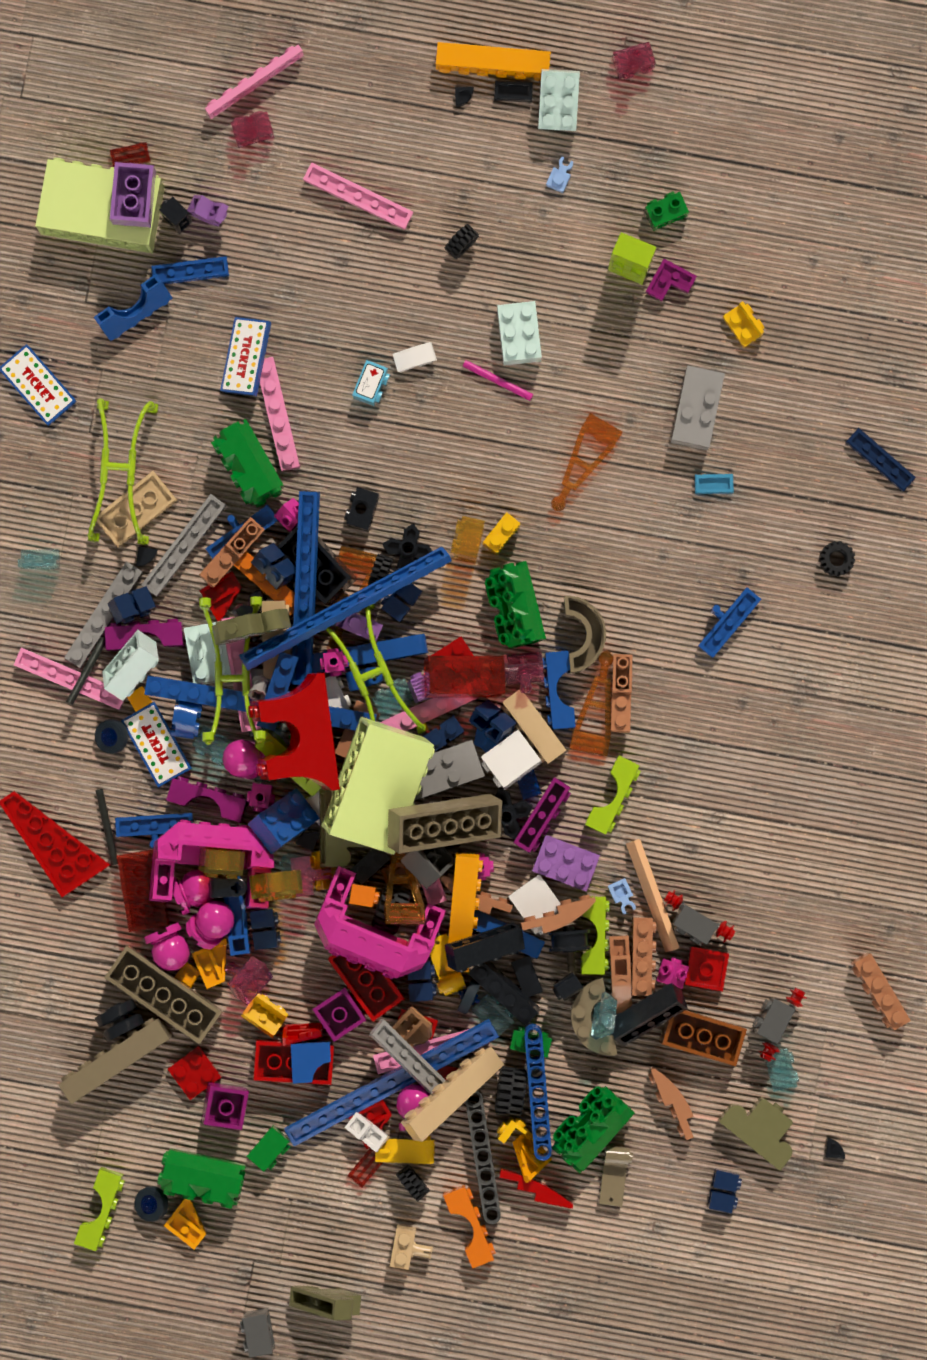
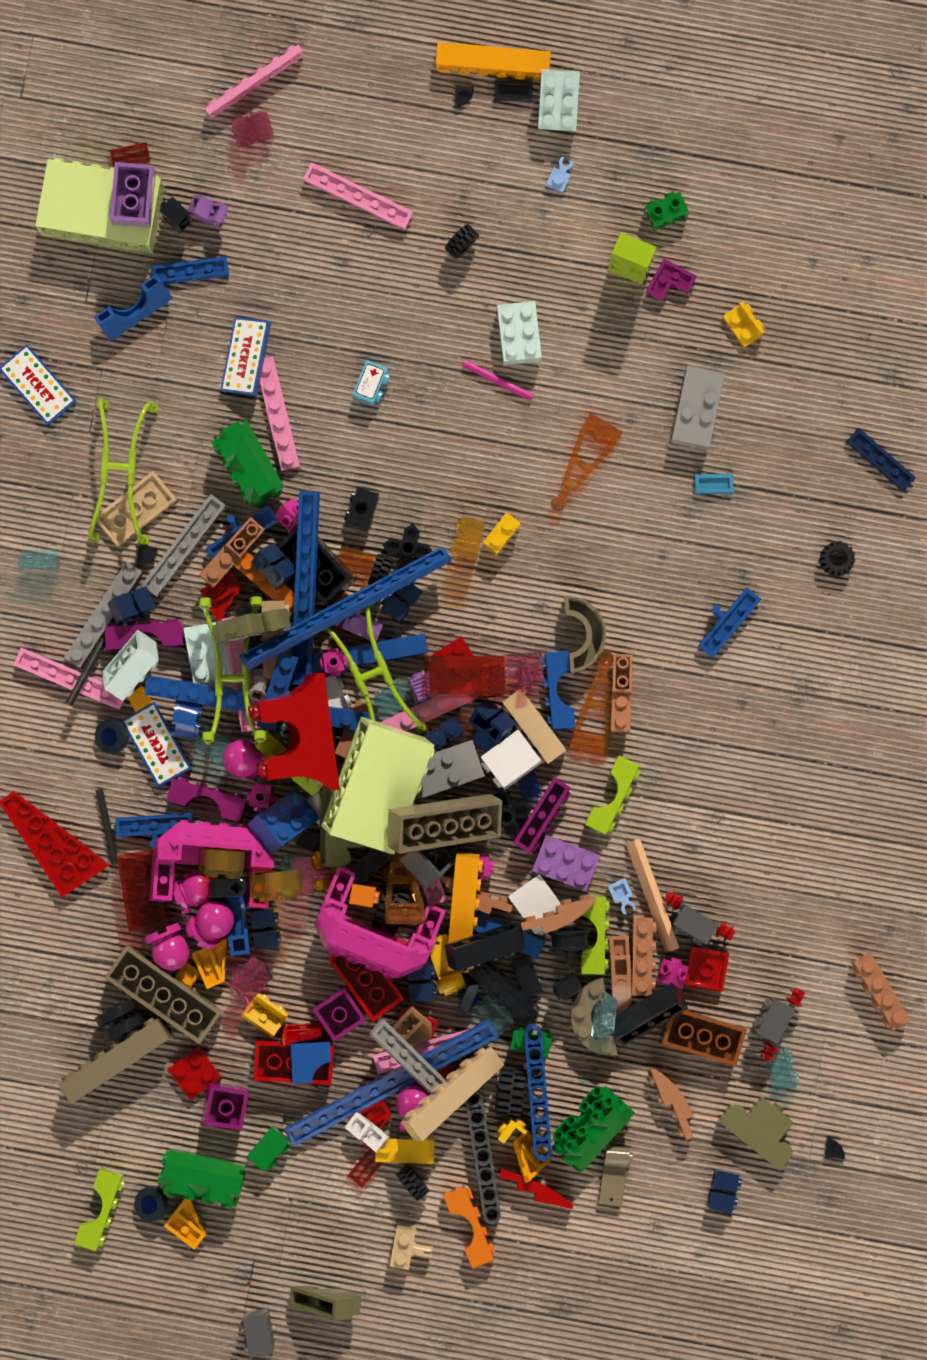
(352, 684): blue piece -> none
(414, 357): white slope -> none
(514, 596): green brick -> none
(634, 60): clear pink brick -> none

